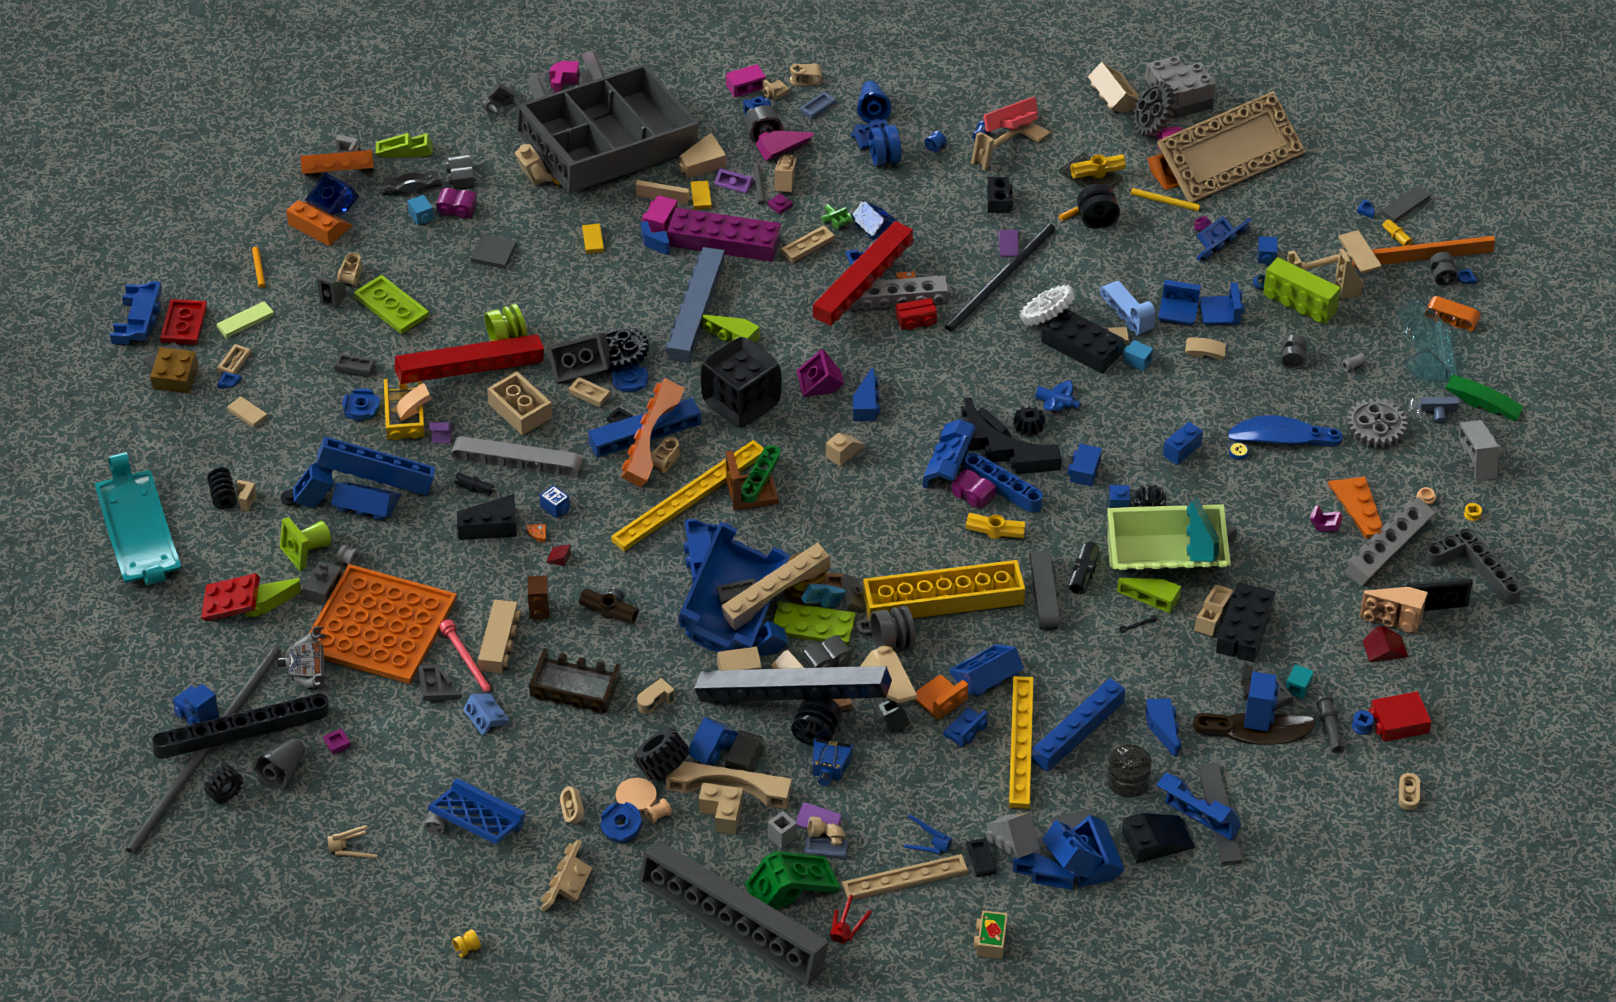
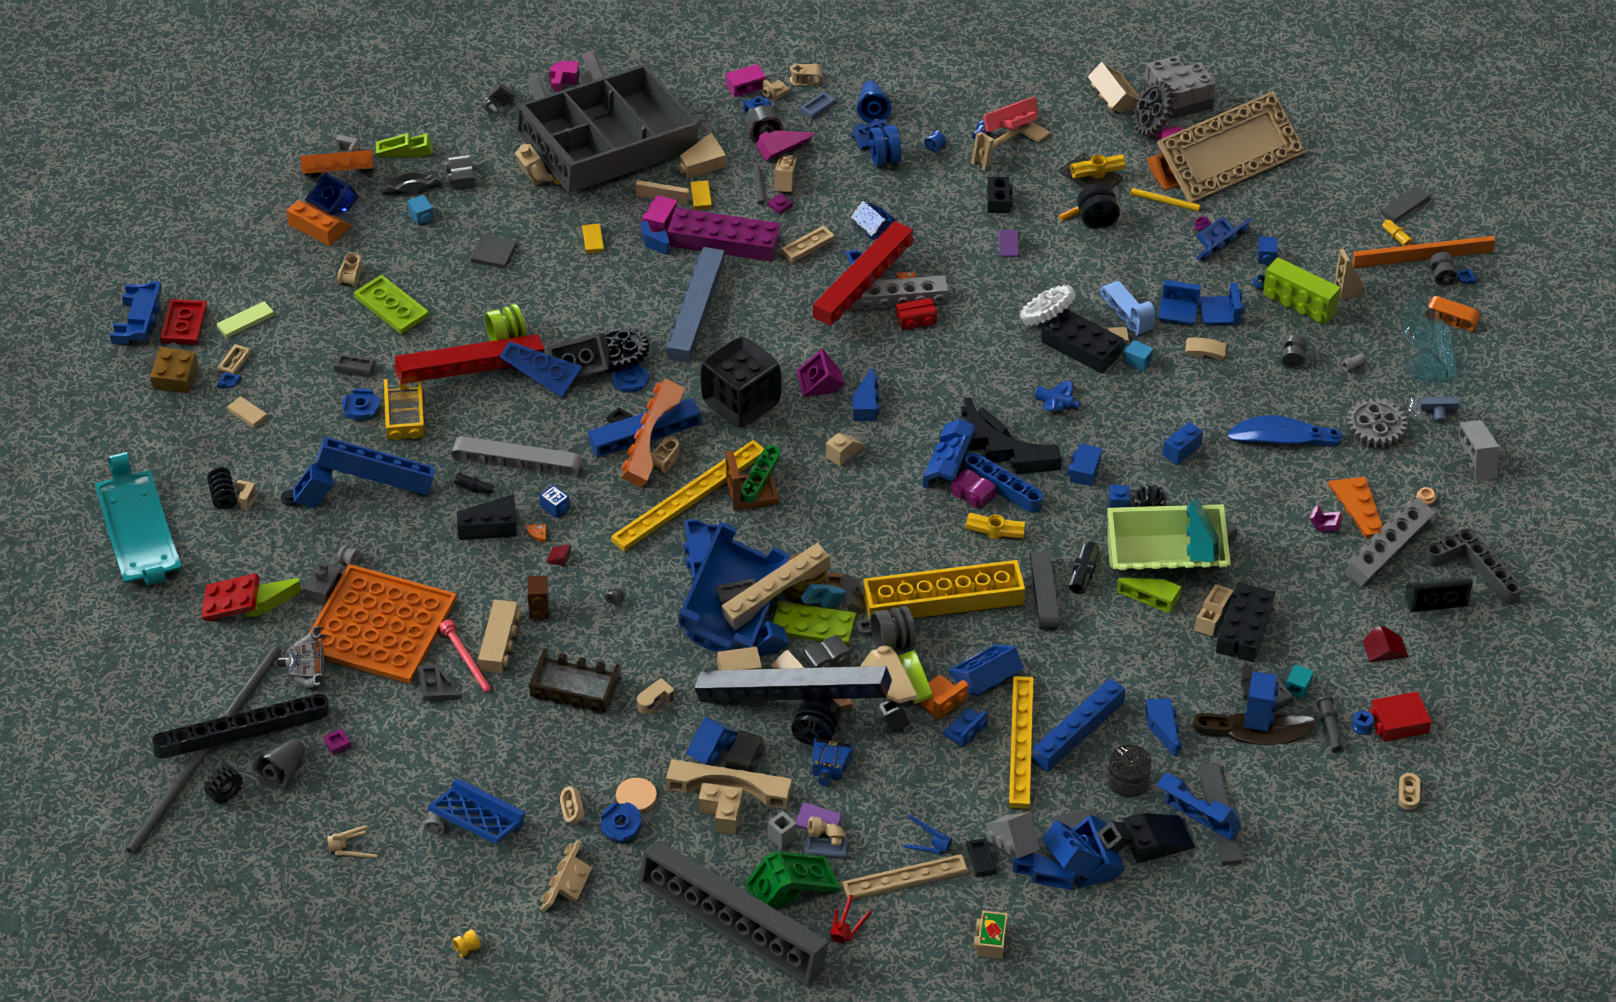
(196, 704): blue brick -> none
(258, 267): light orange bar -> none
(297, 543): lime plant -> none
(331, 291): dark grey slope -> none
(364, 499): blue slope -> none
(415, 398): light nougat slope -> none
(441, 432): medium lavender slope -> none
(456, 202): magenta brick -> none
(485, 712): medium blue bracket -> none
(519, 403): tan brick -> none
(545, 369): none -> blue wing
(589, 392): tan plate -> none
(609, 606): dark brown piece -> none
(658, 811): light nougat bush -> none
(661, 754): black tyre -> none
(730, 328): lime slope -> none
(733, 181): medium lavender slope -> none
(838, 218): bright green arm -> none
(916, 676): none -> lime slope
(999, 278): black piece -> none
(1029, 420): black gear -> none
(1115, 836): none -> pearl dark grey brick
(1123, 629): black hinge -> none
(1238, 451): tile -> none
(1356, 249): tan piece -> none
(1366, 209): blue tile -> none
(1394, 607): light nougat slope -> none
(1470, 508): yellow bush -> none
(1486, 397): green slope -> none

